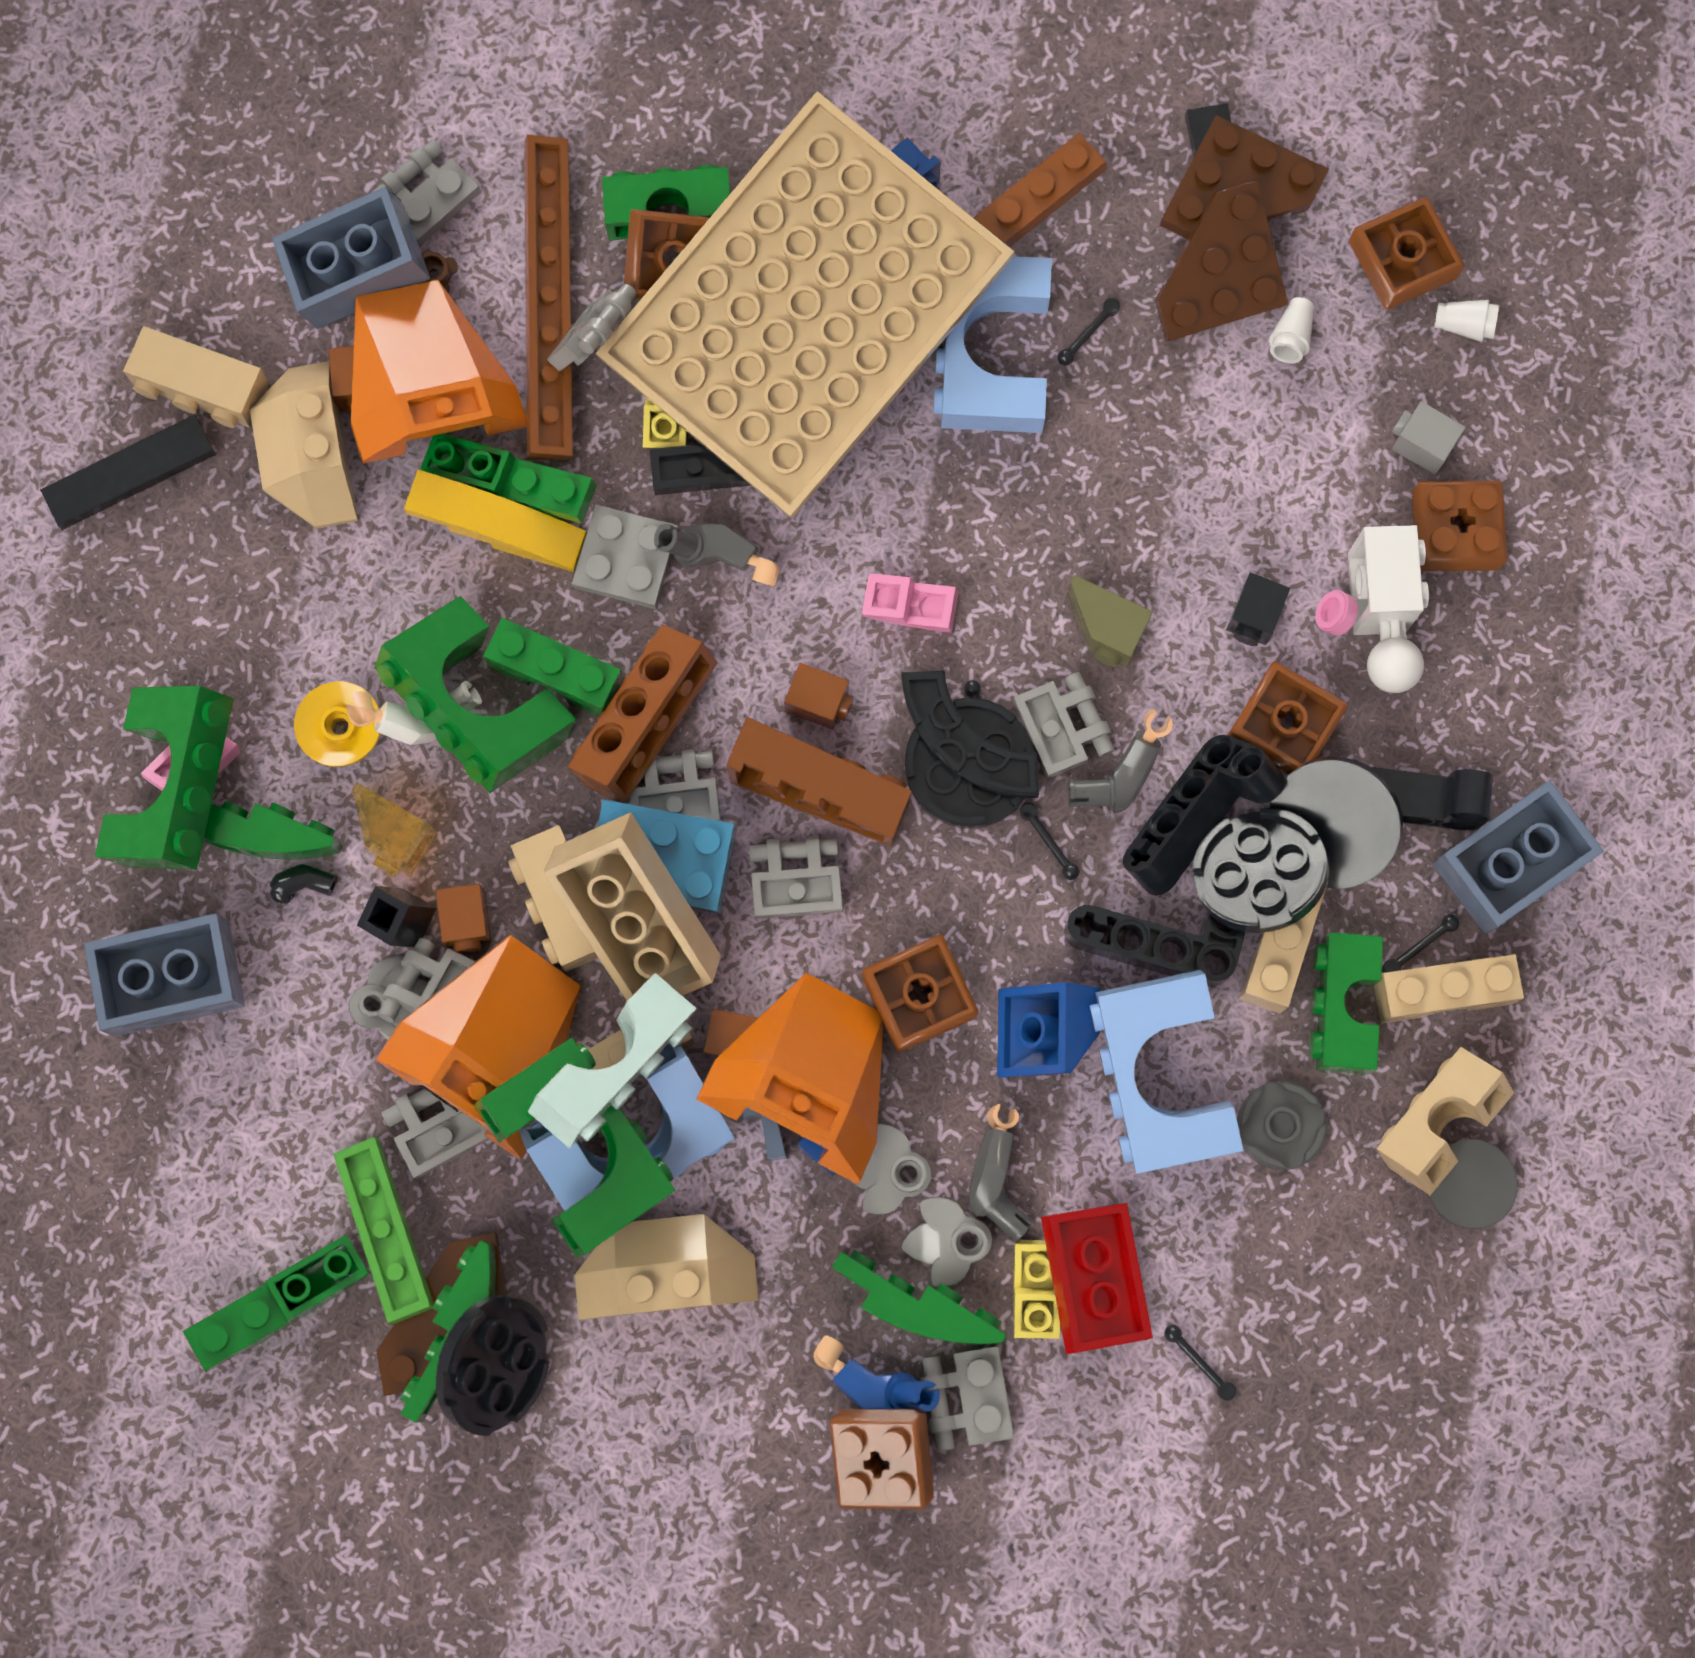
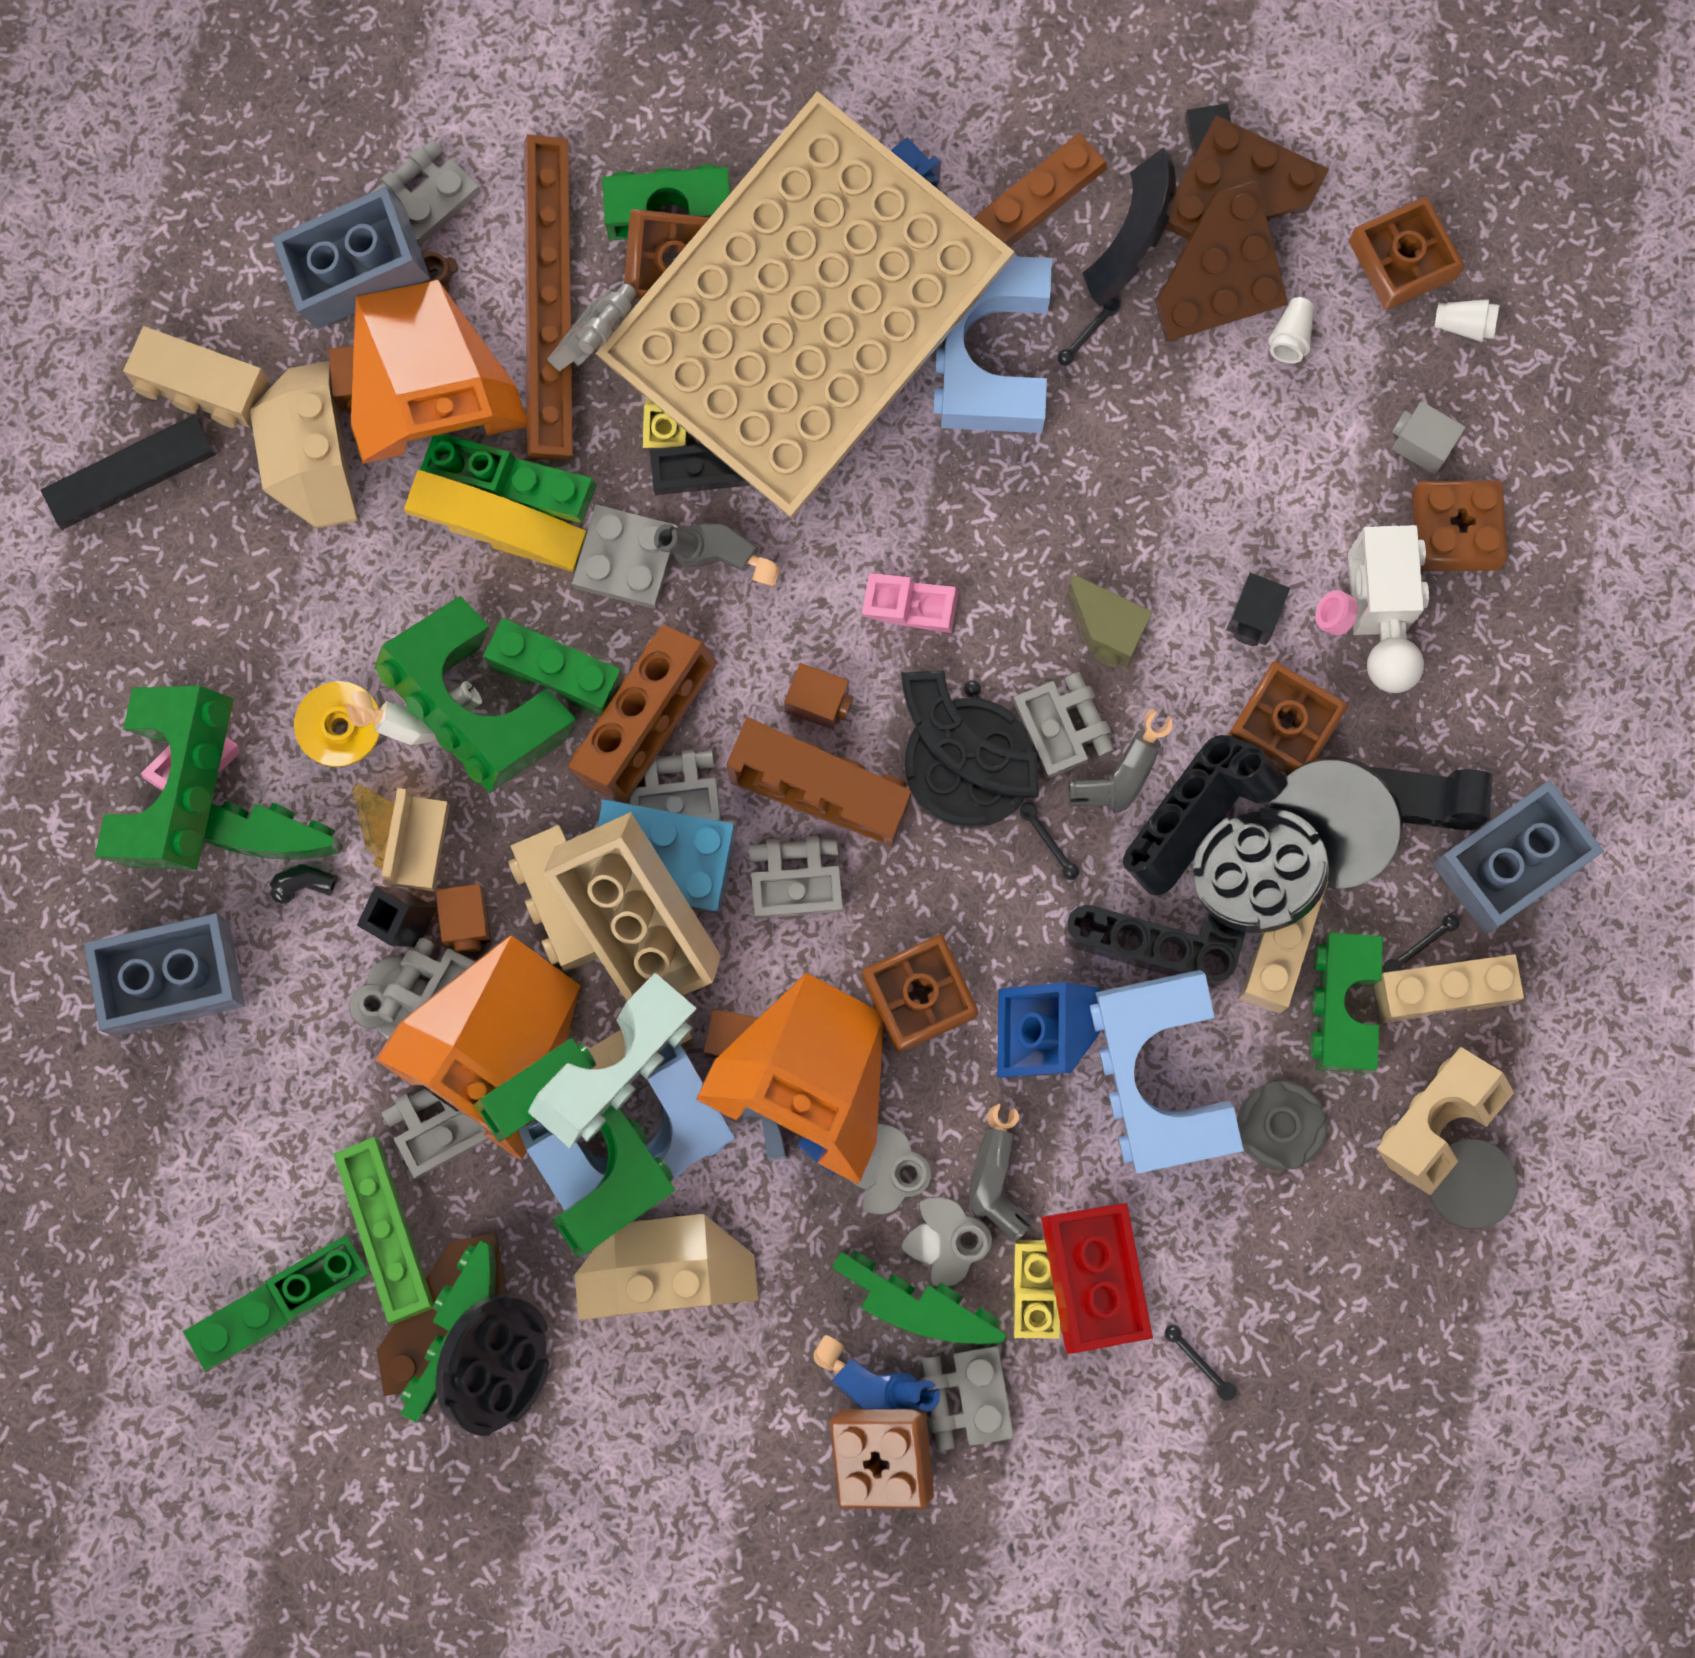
(415, 841): none -> tan panel
(1147, 217): none -> black tile

